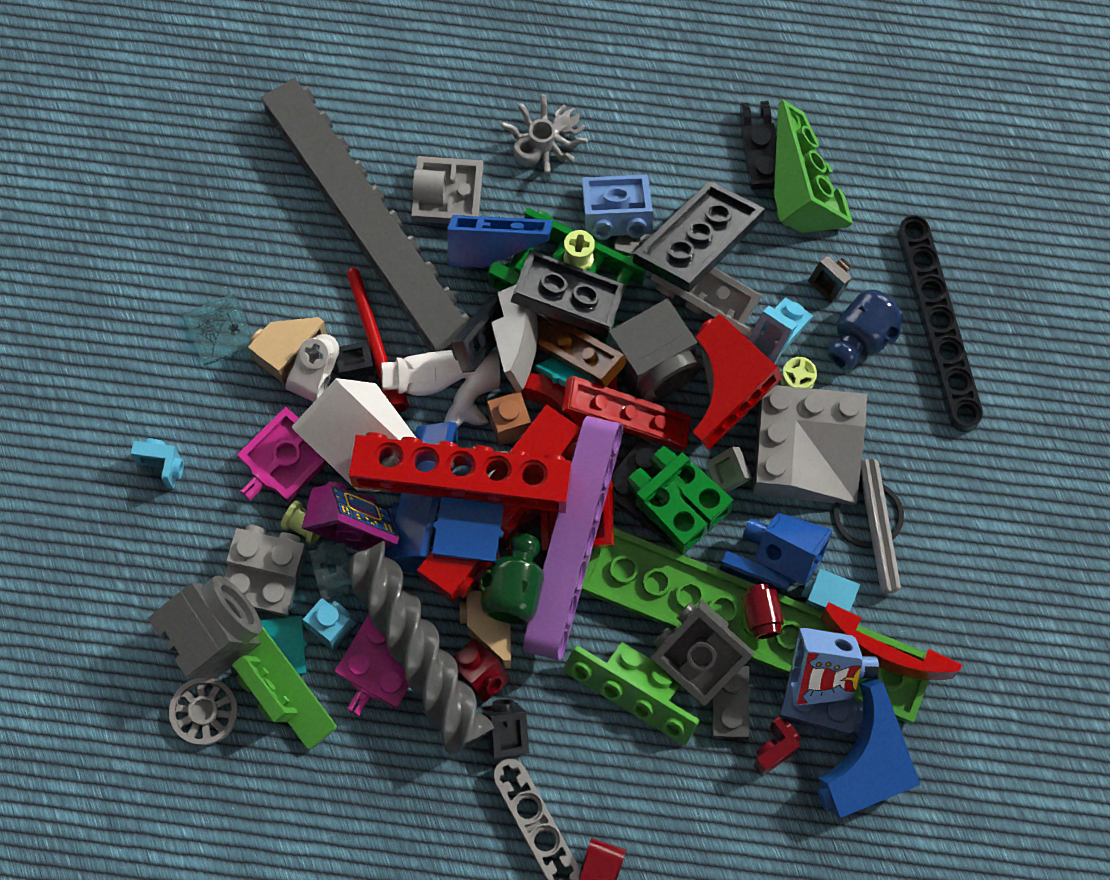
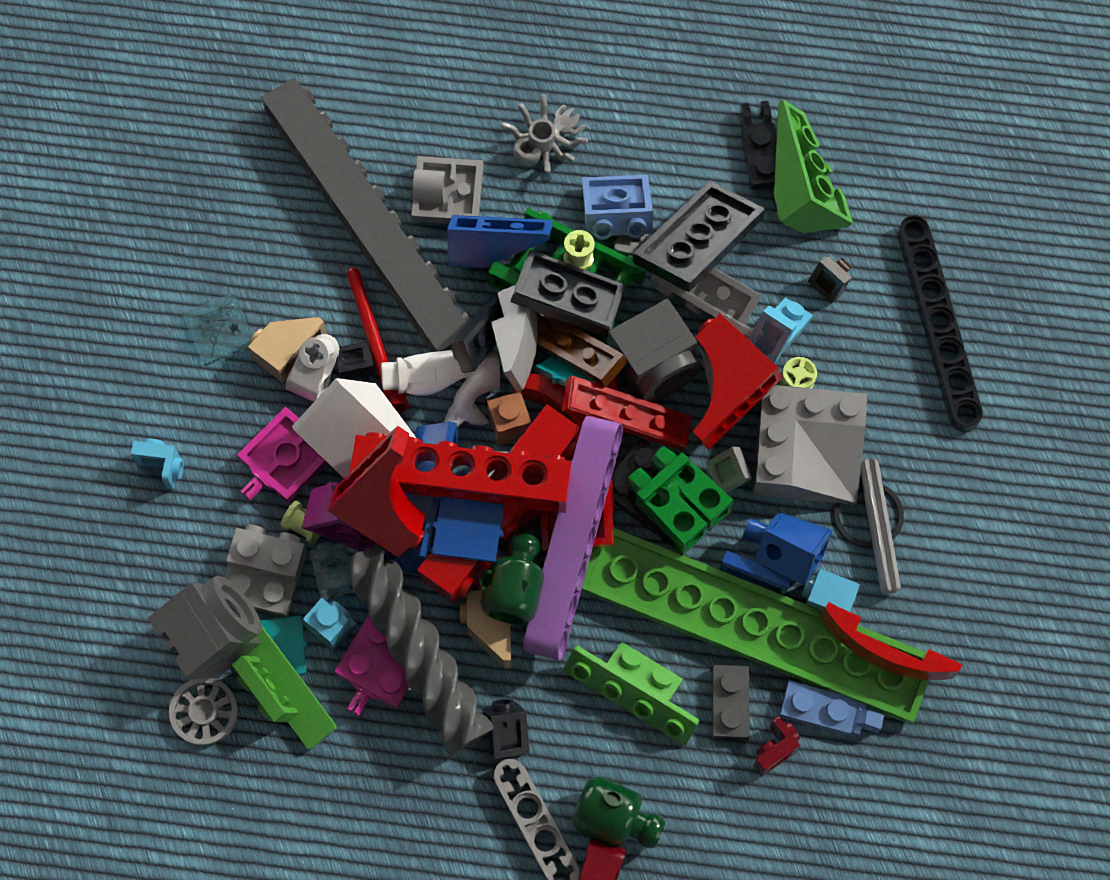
(374, 500): none -> red arch
(481, 670): dark red bracket -> none
(613, 814): none -> dark green piece
(701, 651): dark grey plate -> none
(763, 612): dark red brick -> none
(828, 667): medium blue torso -> none
(865, 328): dark blue piece -> none
(876, 764): blue arch -> none

